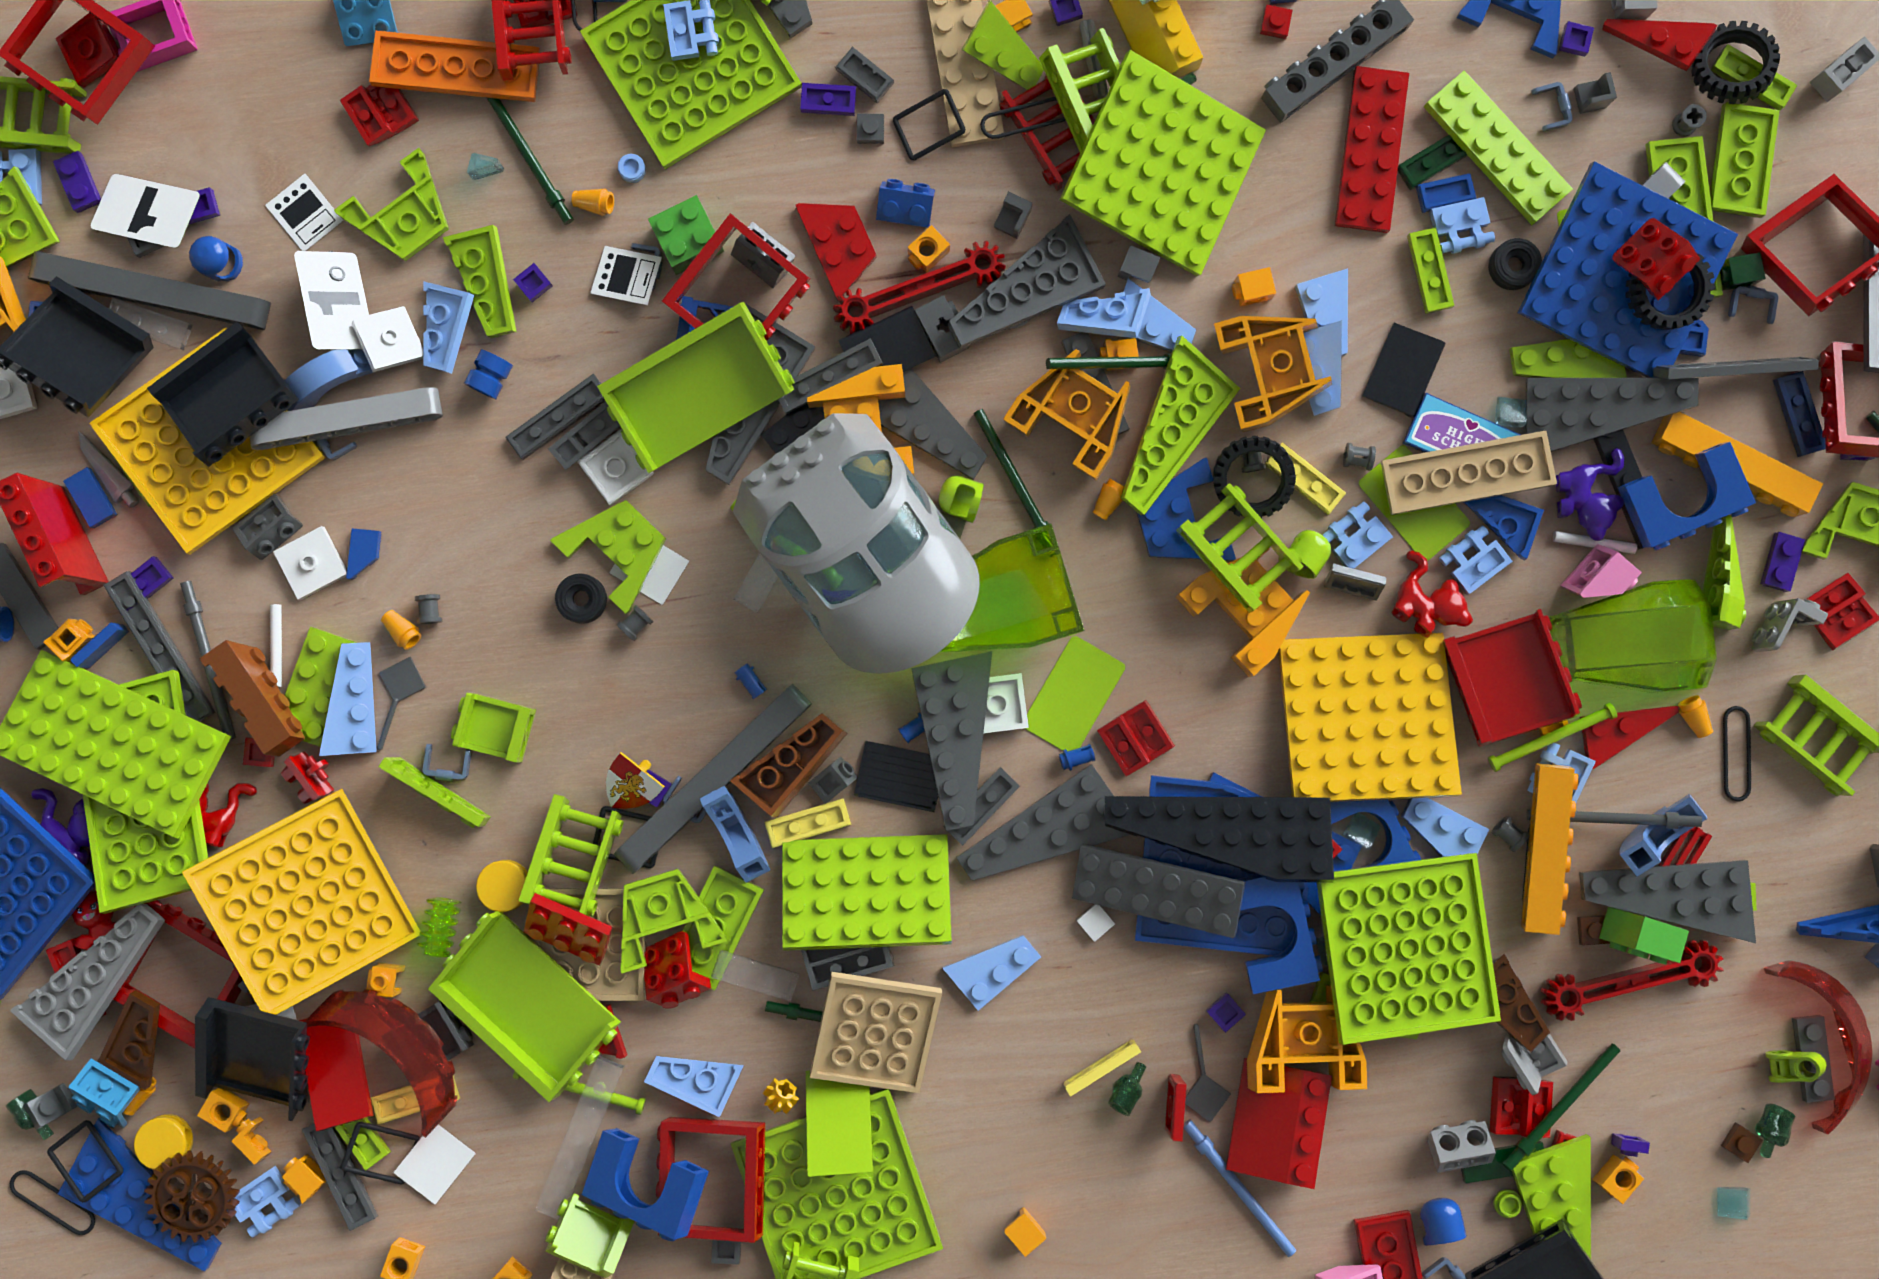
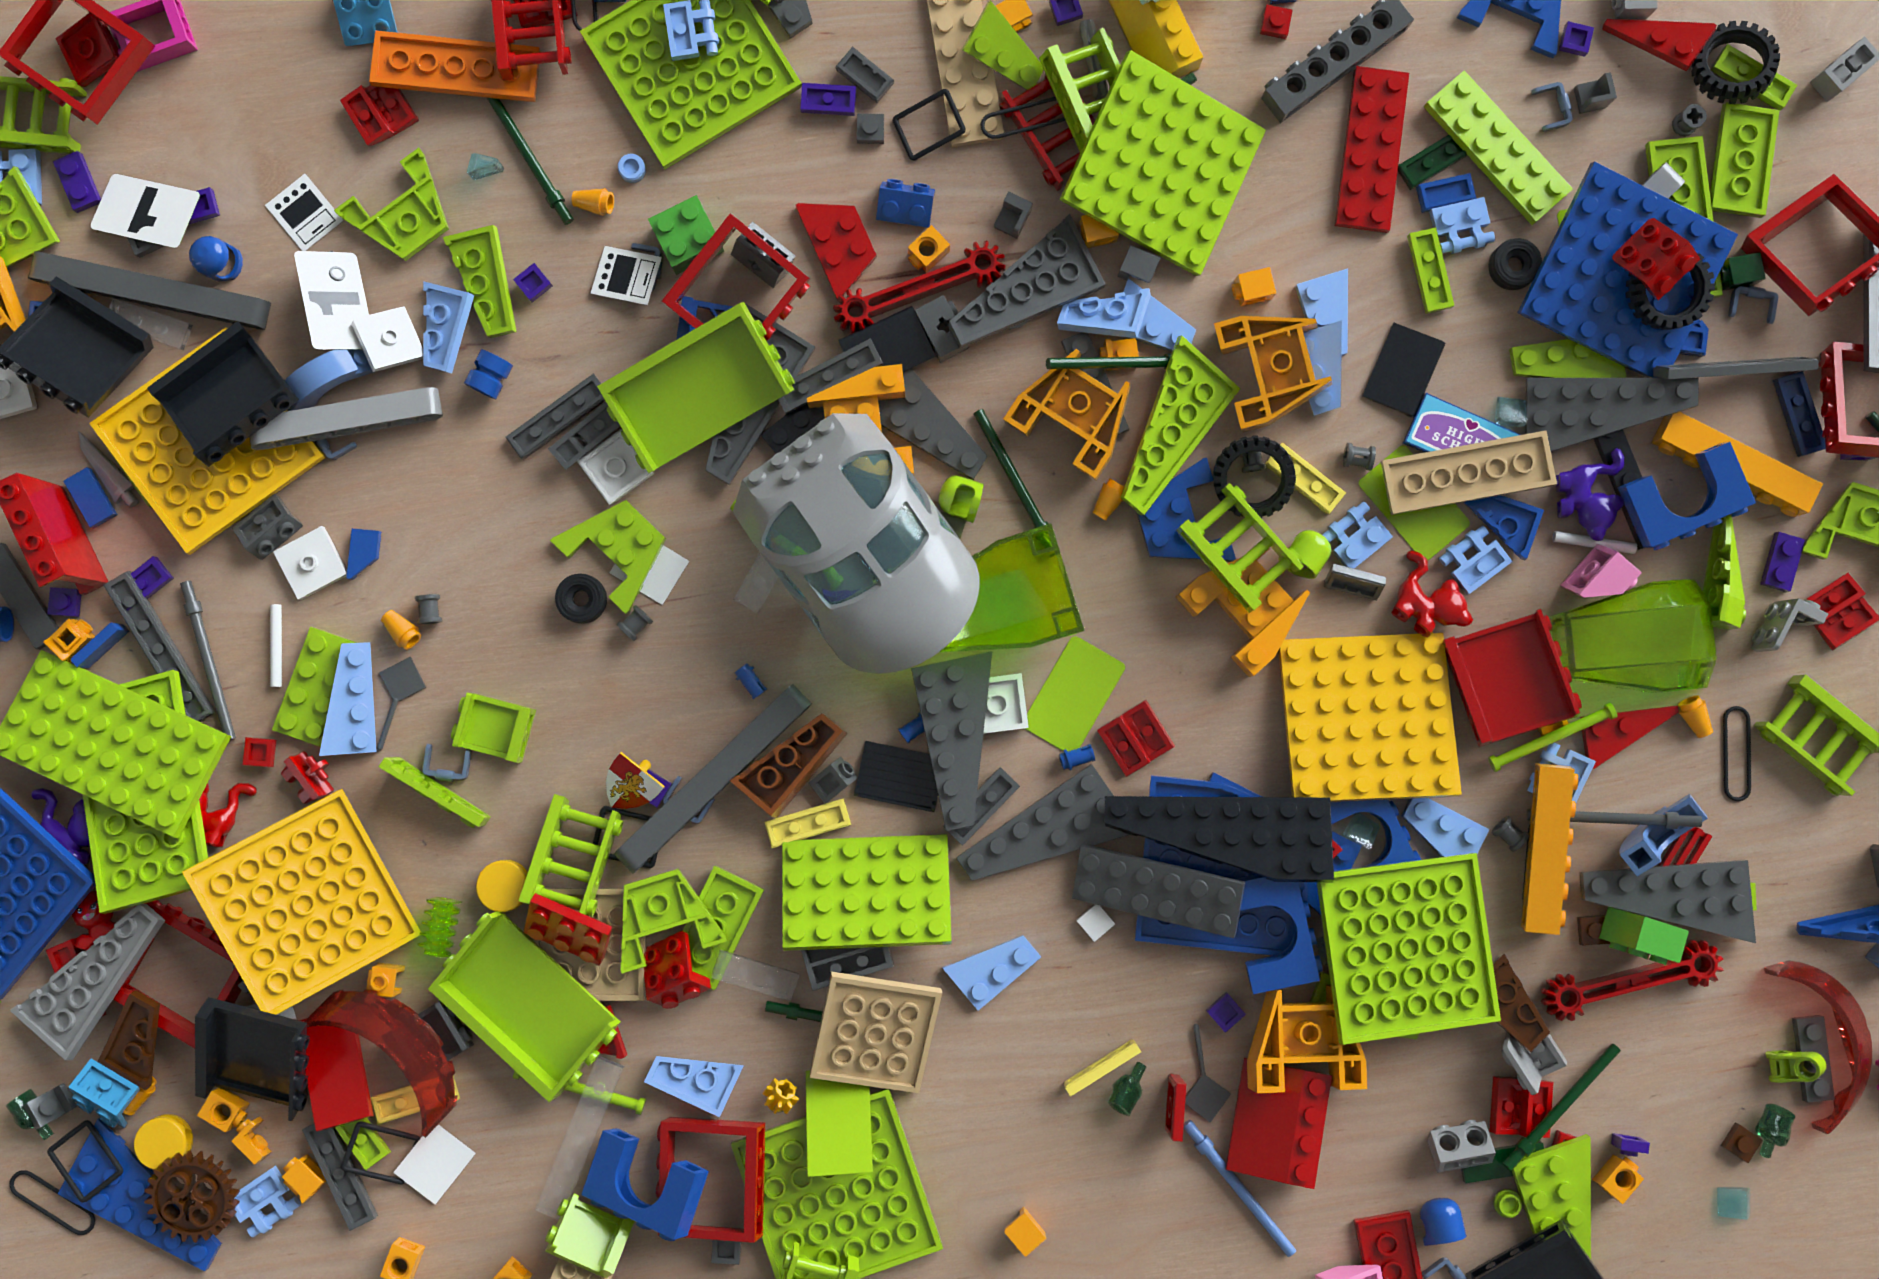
(64, 602): none -> dark purple plate
(255, 696): dark orange wedge -> none
(736, 833): medium blue arch -> none
(1096, 233): none -> light orange brick

